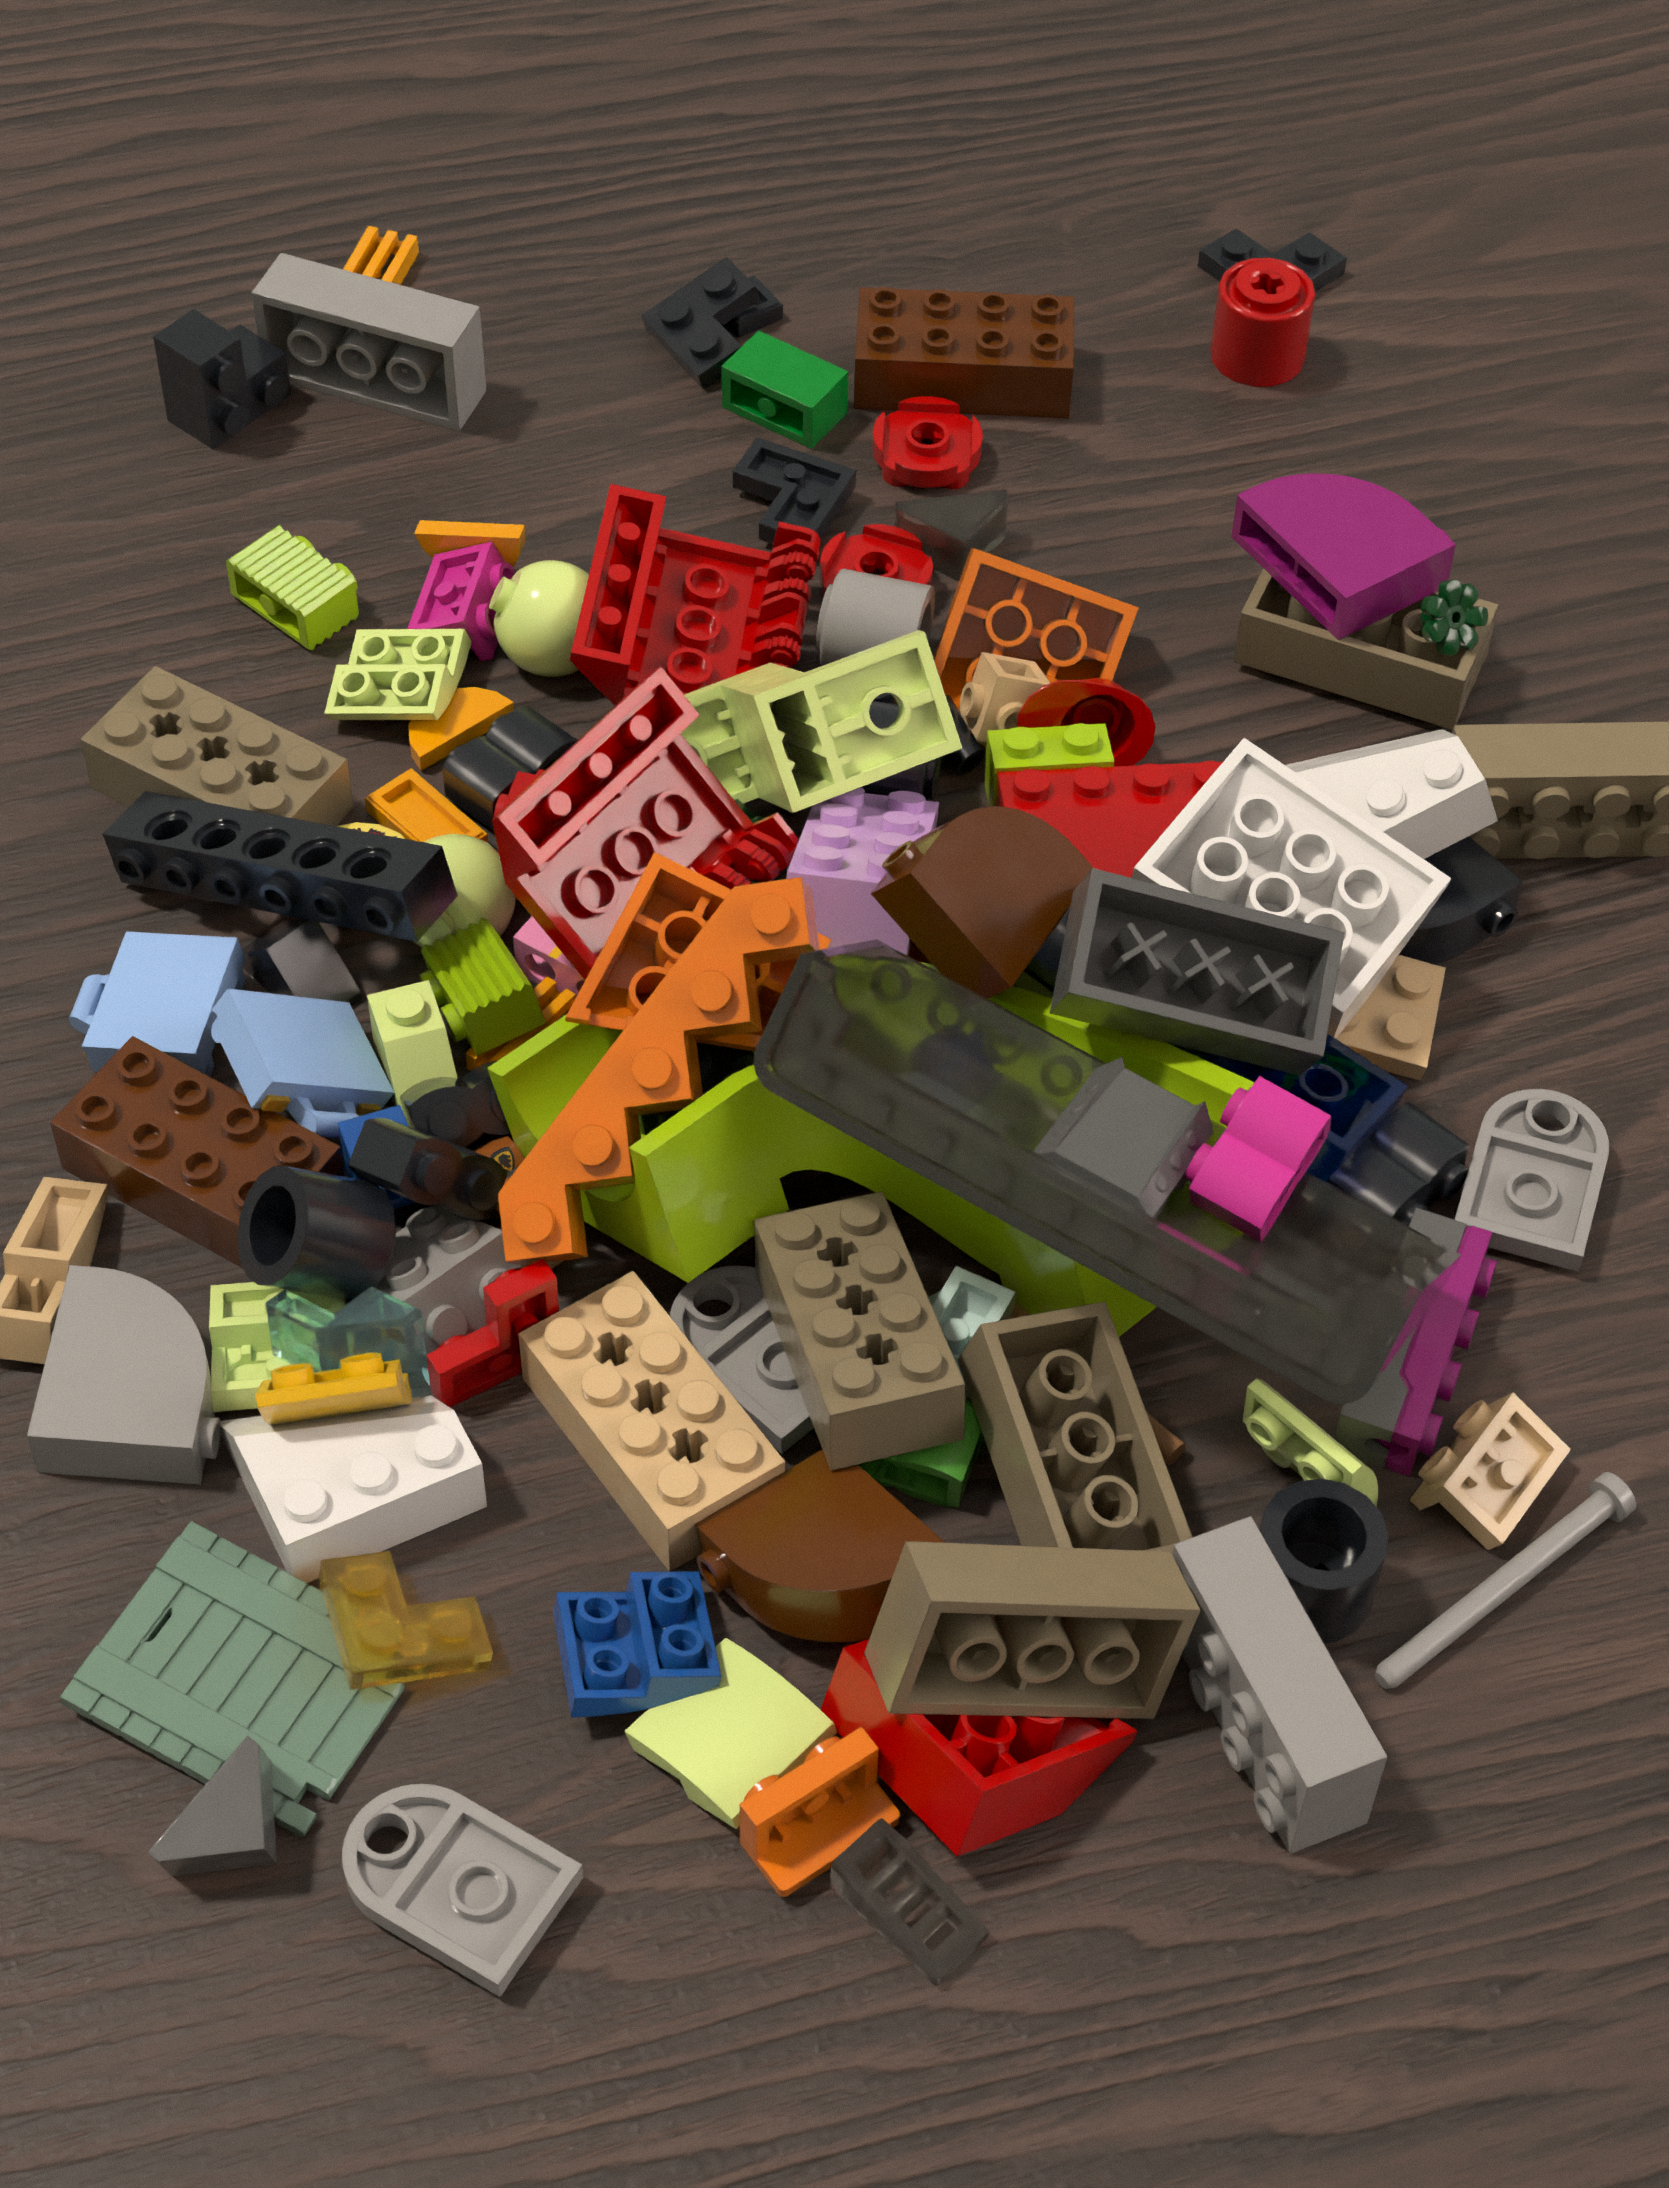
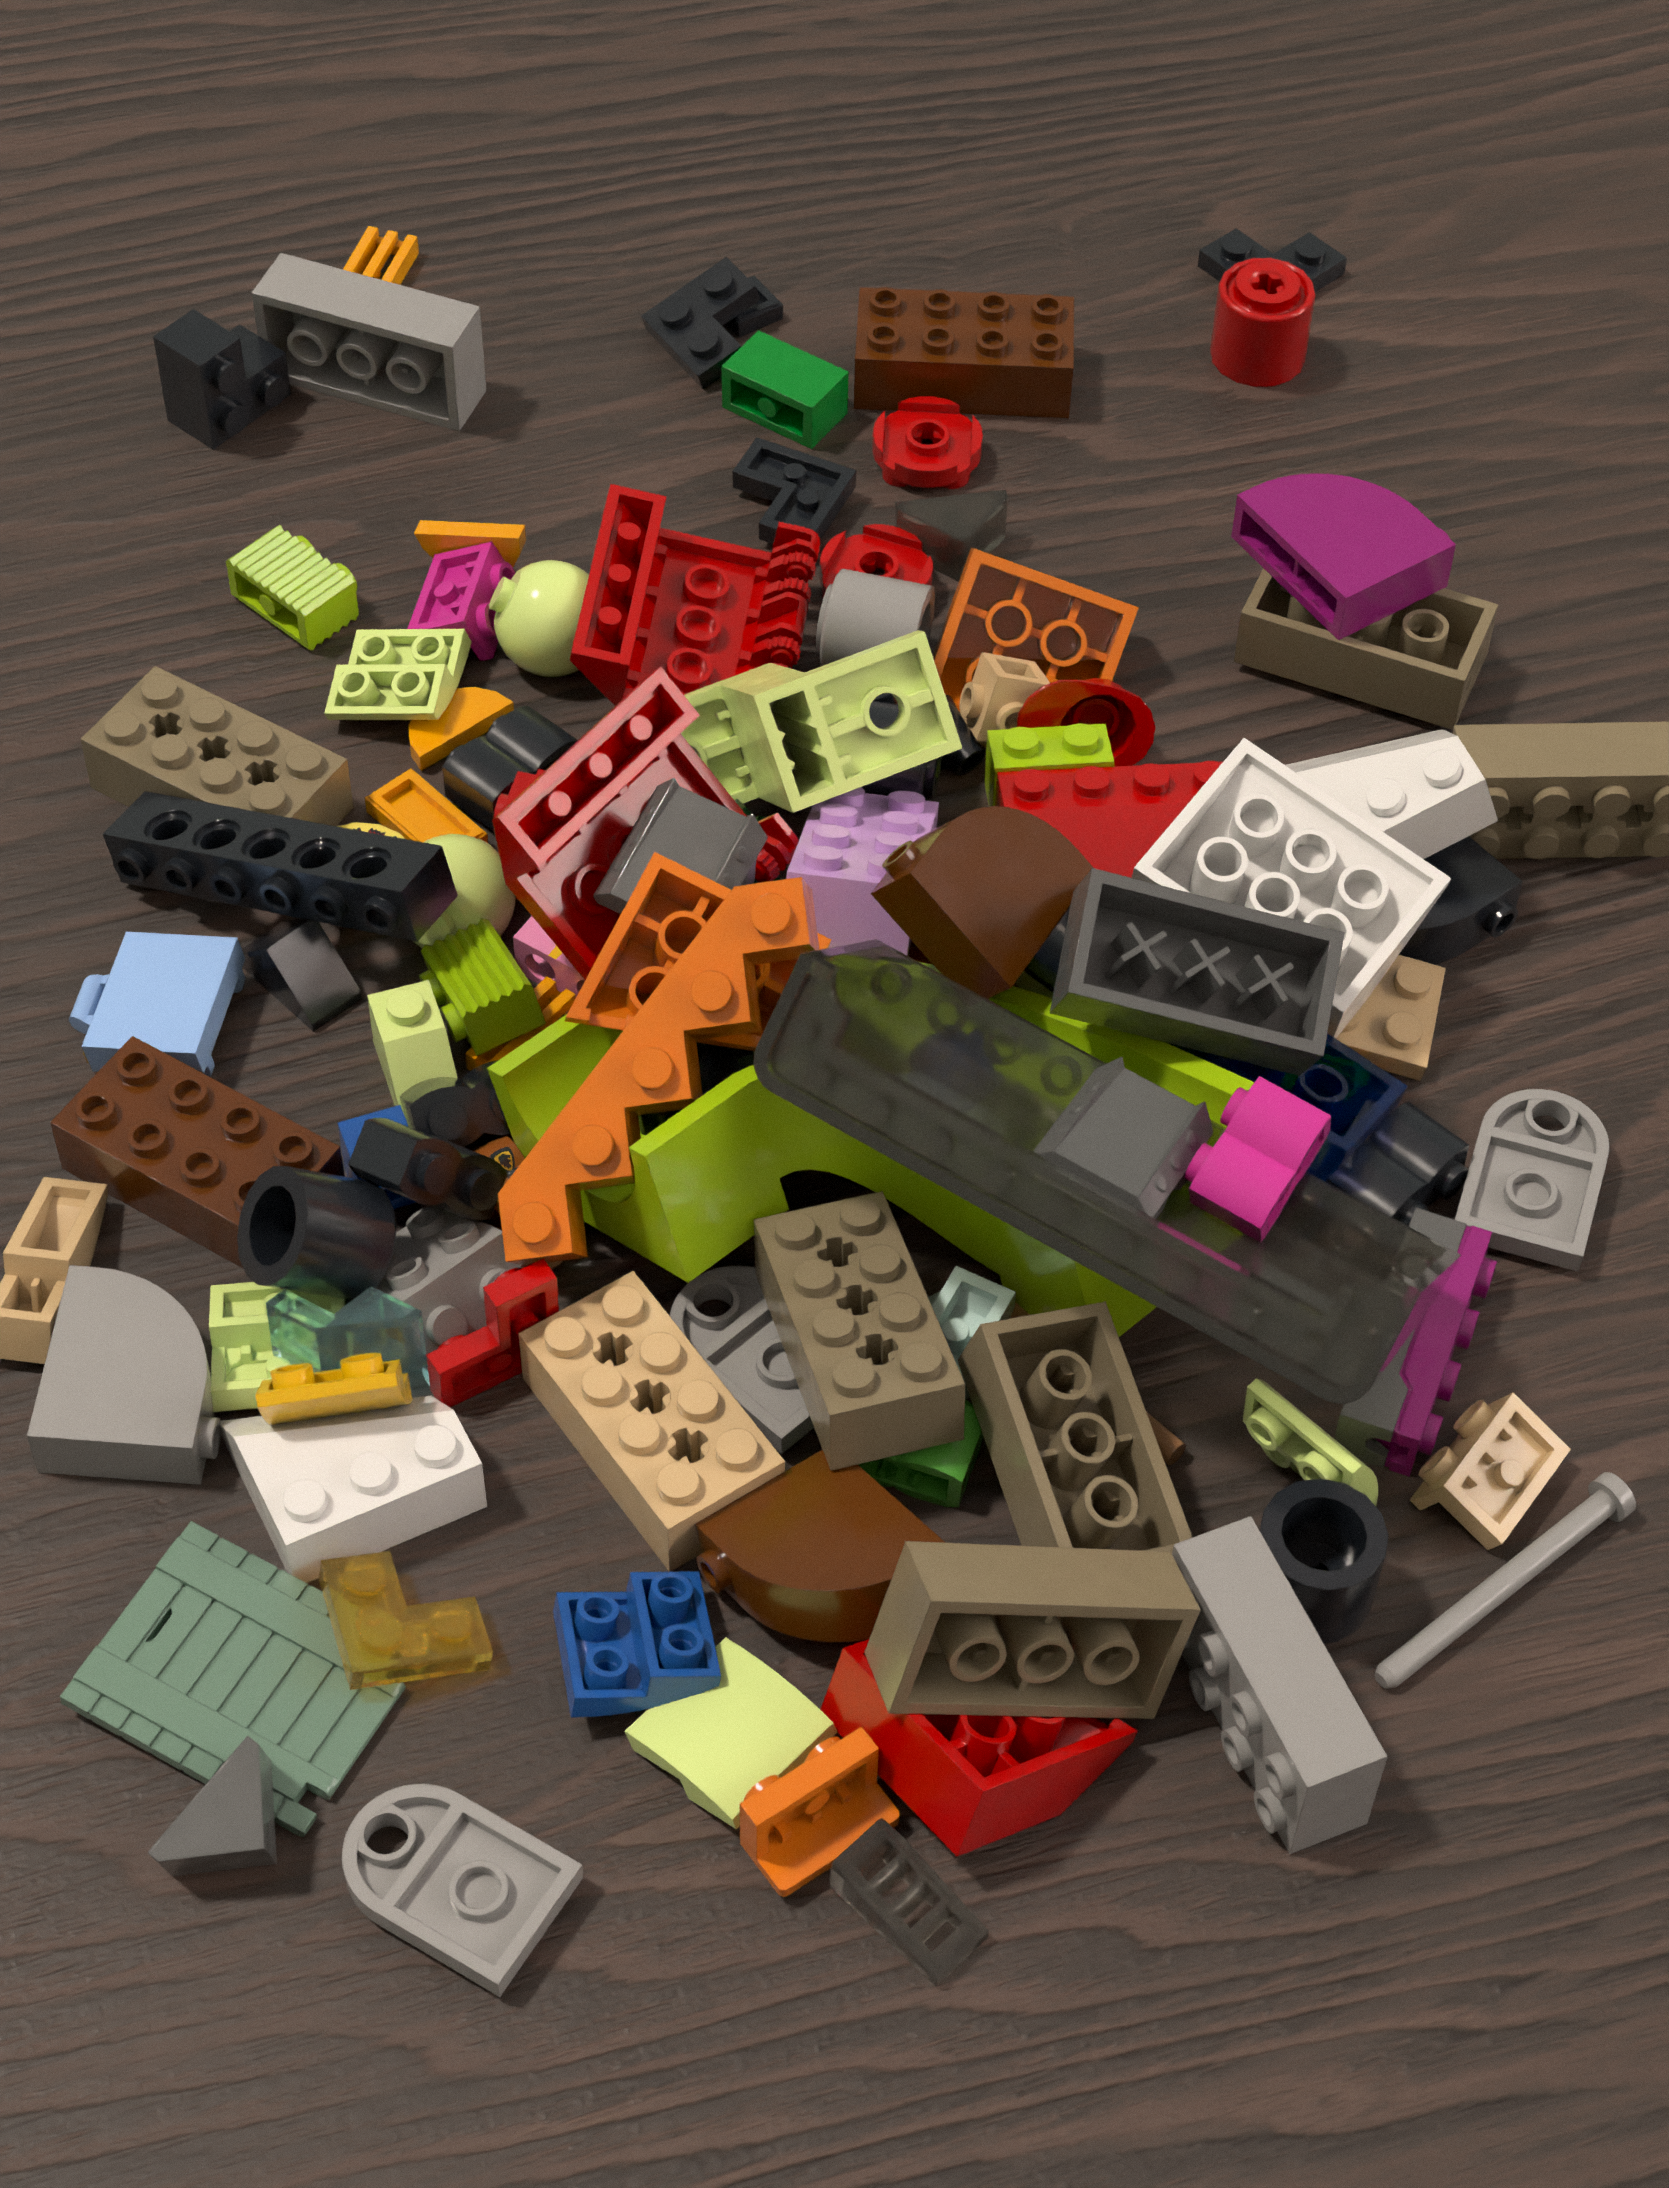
(300, 1057): light blue piece -> none
(689, 833): none -> dark grey slope
(1452, 616): dark green plant -> none

